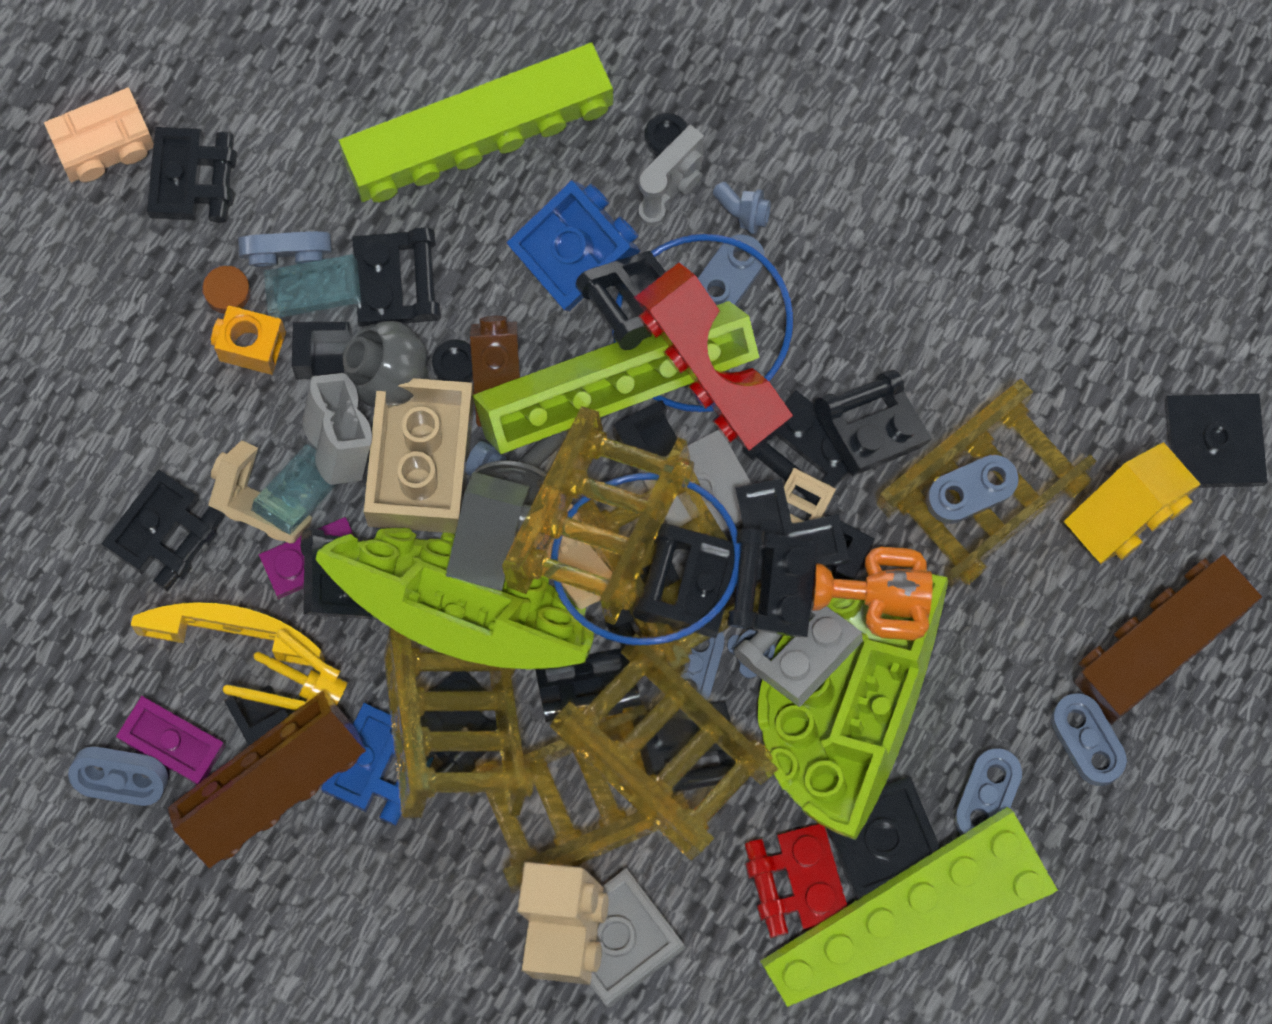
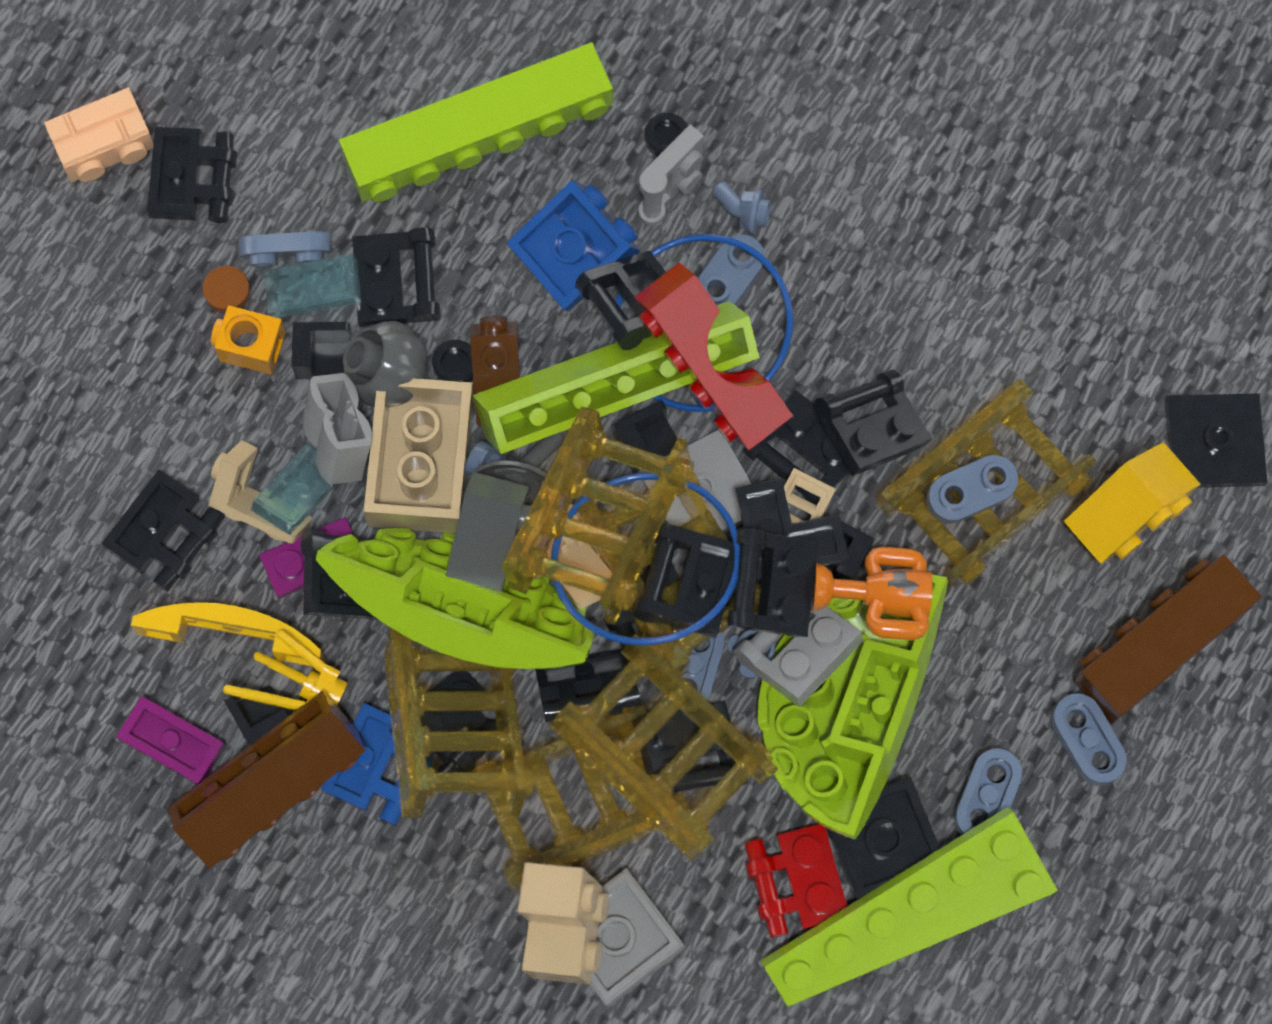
(120, 776): sand blue plate -> none

